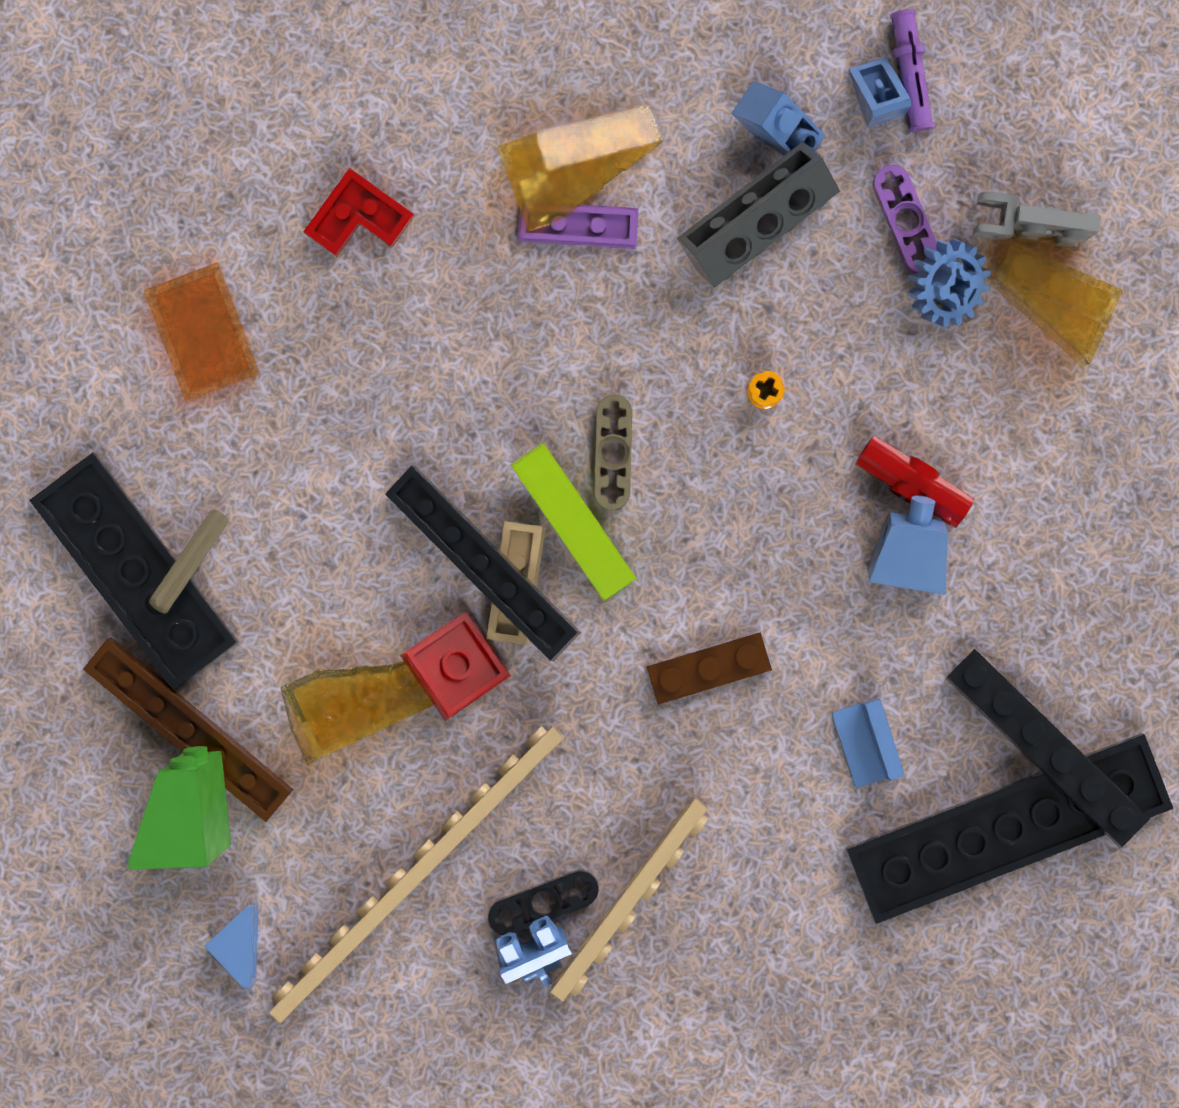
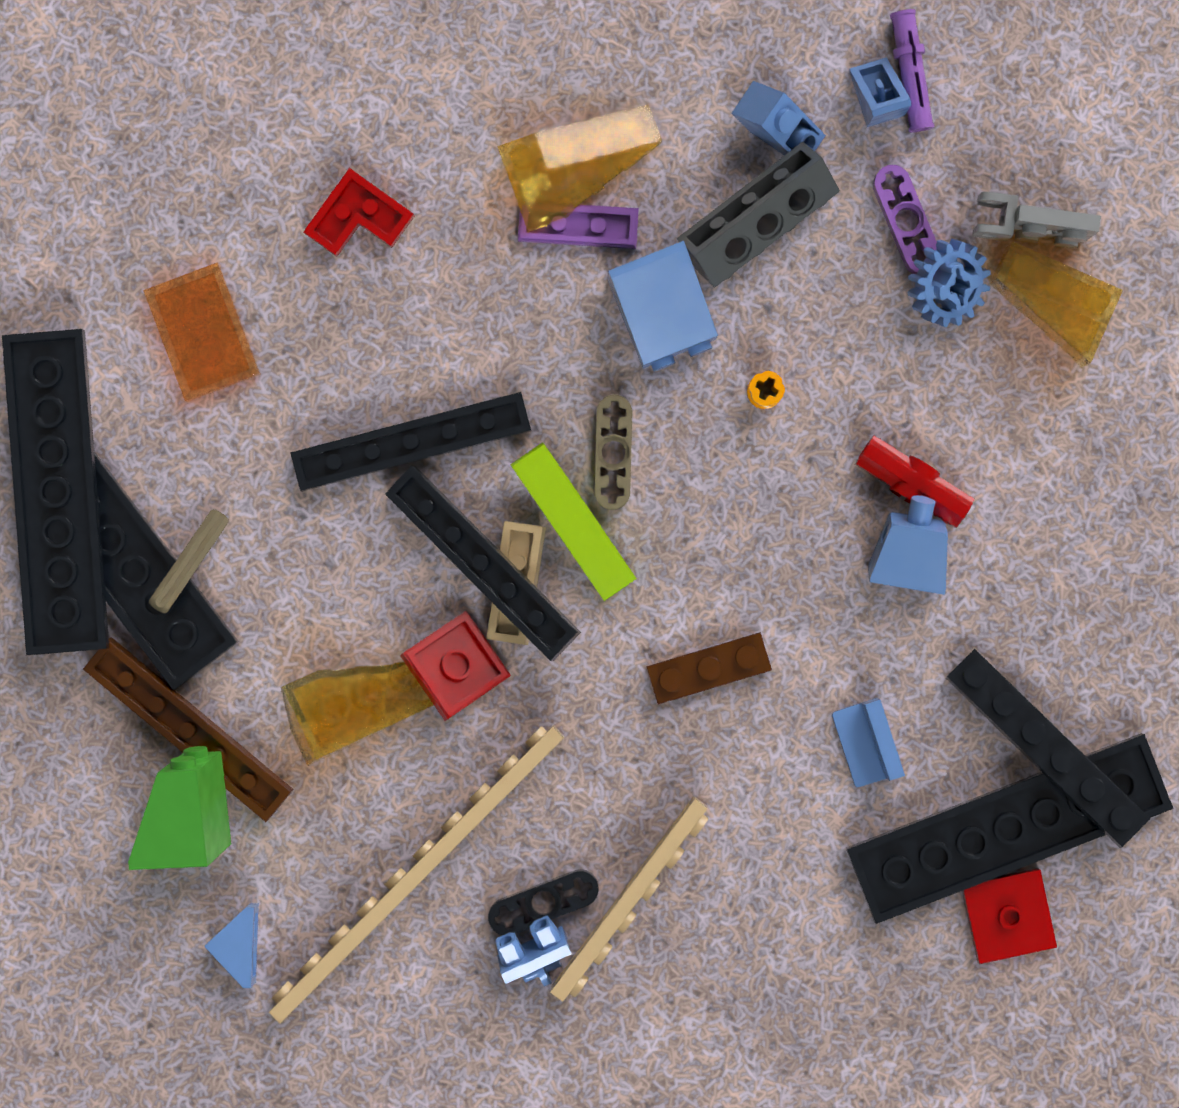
(55, 492): none -> black plate
(410, 441): none -> black plate
(663, 306): none -> medium blue slope
(1009, 916): none -> red plate

